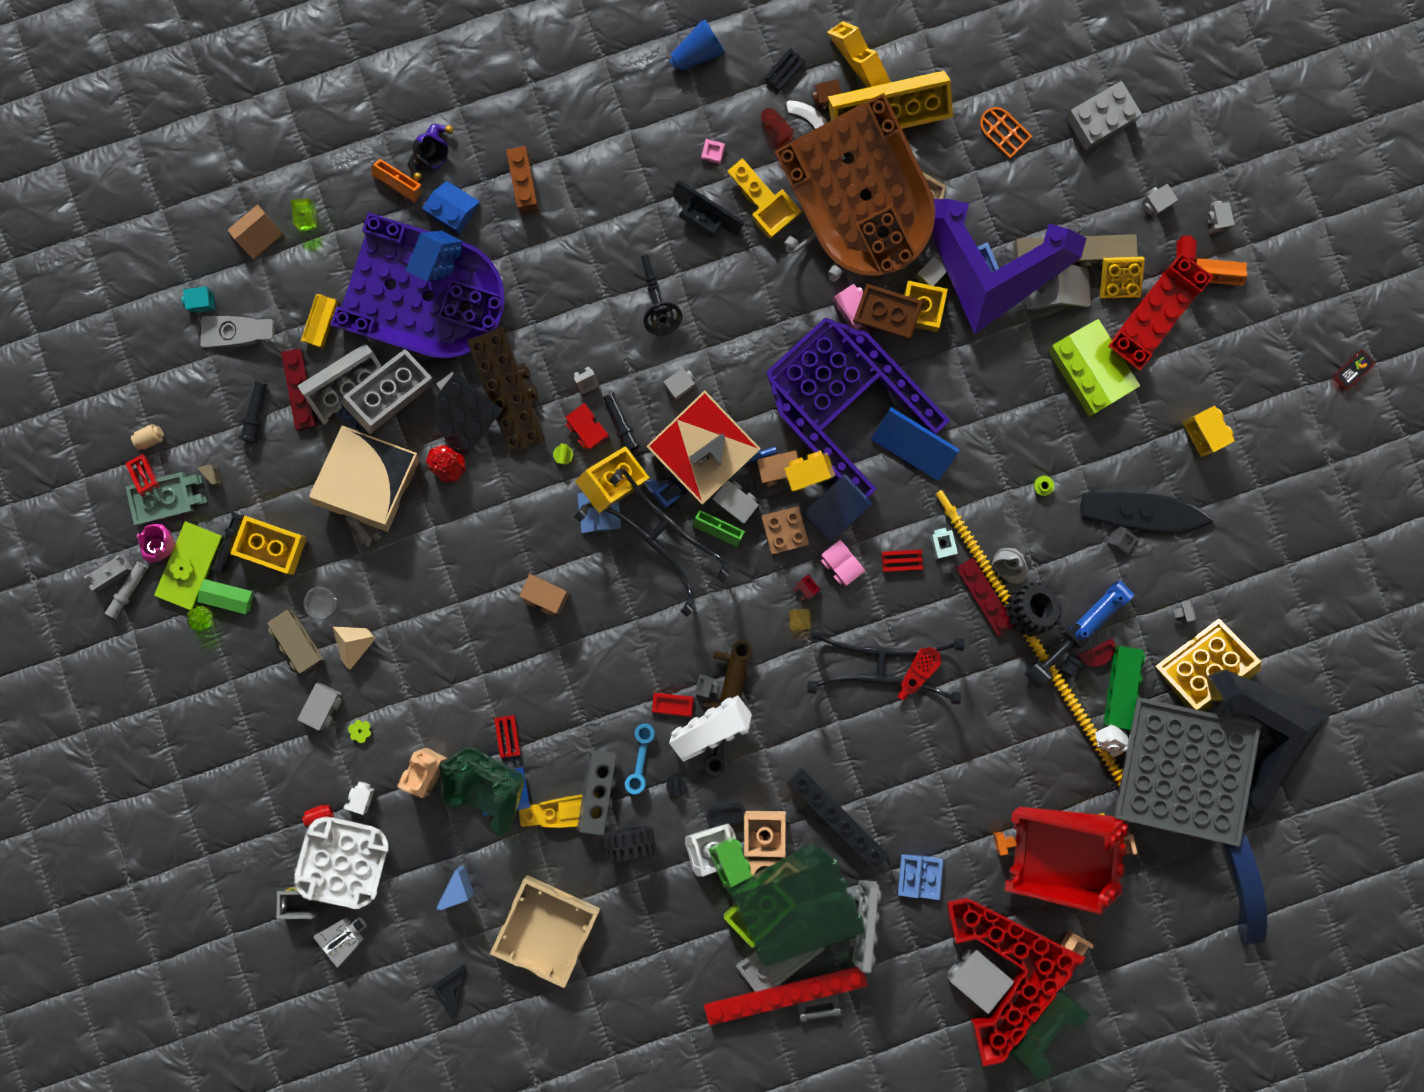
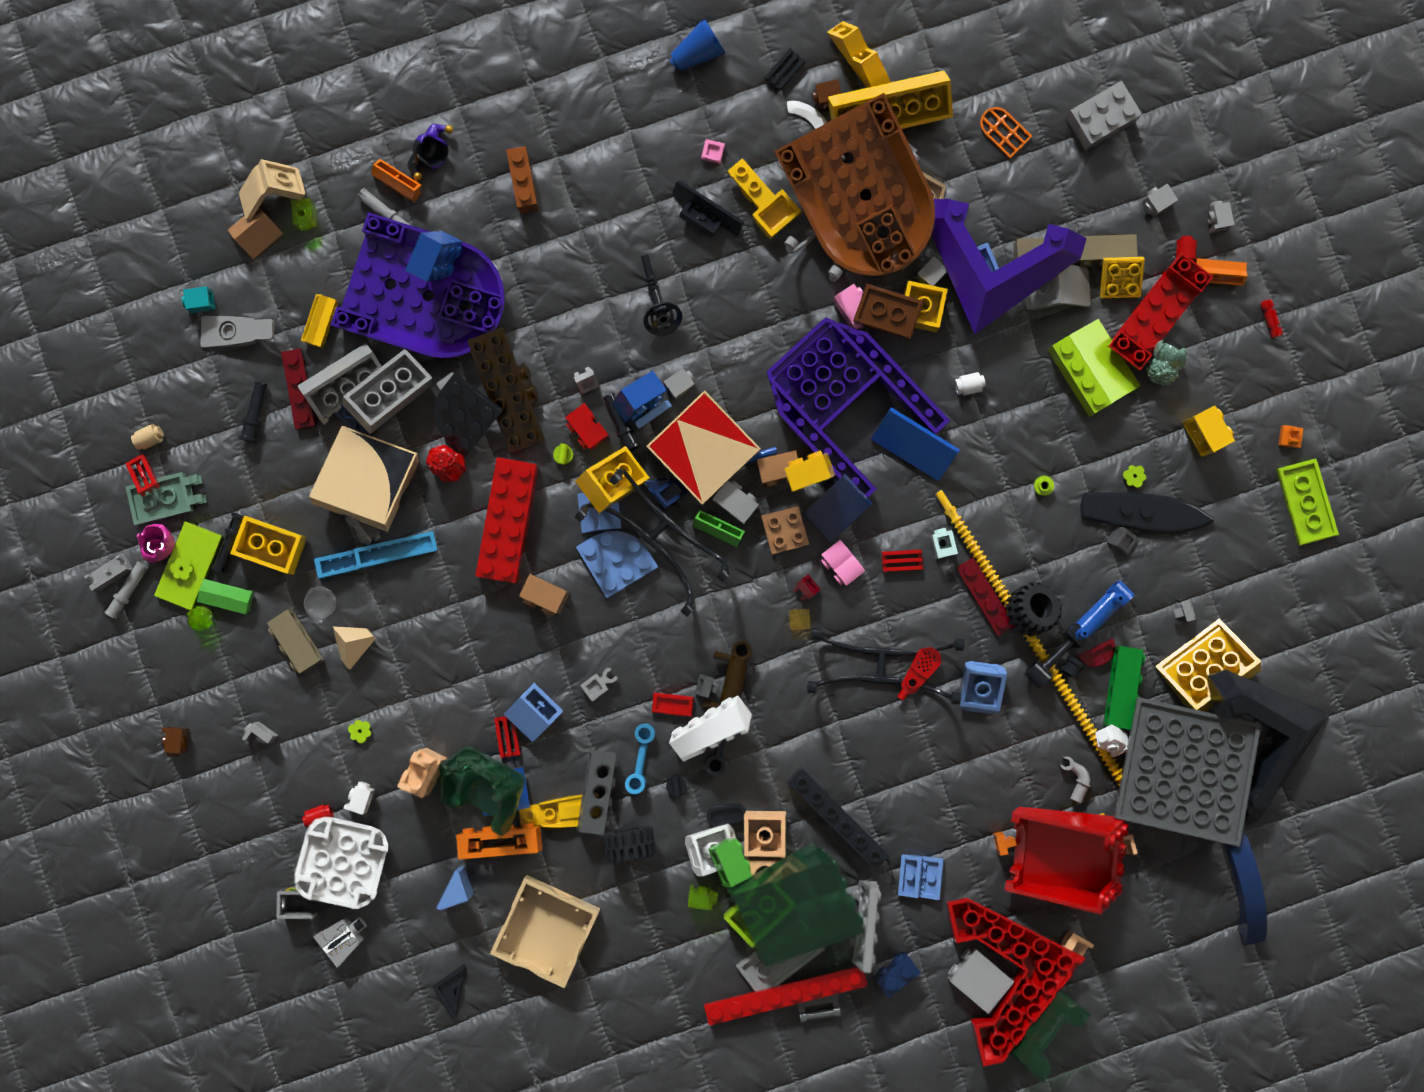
(175, 740): none -> reddish brown brick
(211, 473): dark tan slope -> none
(262, 733): none -> light grey bracket
(269, 179): none -> tan piece
(320, 707): light grey brick -> none
(375, 555): none -> dark azure slope
(377, 206): none -> light grey pin
(451, 207): blue slope -> none
(466, 844): none -> orange brick
(507, 520): none -> red brick
(533, 712): none -> medium blue slope
(596, 685): none -> light grey plate
(616, 560): none -> medium blue plate
(639, 396): none -> blue brick
(652, 414): none -> medium blue tile
(702, 897): none -> clear neon green brick
(714, 447): dark grey slope -> none
(777, 126): clear red leg -> none
(896, 974): none -> dark blue brick
(970, 384): none -> white brick
(982, 687): none -> medium blue slope
(1010, 565): light grey piece -> none
(1083, 780): none -> light grey piece
(1138, 472): none -> lime plant
(1166, 363): none -> sand green hair
(1271, 318): none -> red axle
(1290, 436): none -> orange tile
(1307, 502): none -> lime tile
(1353, 370): tile -> none

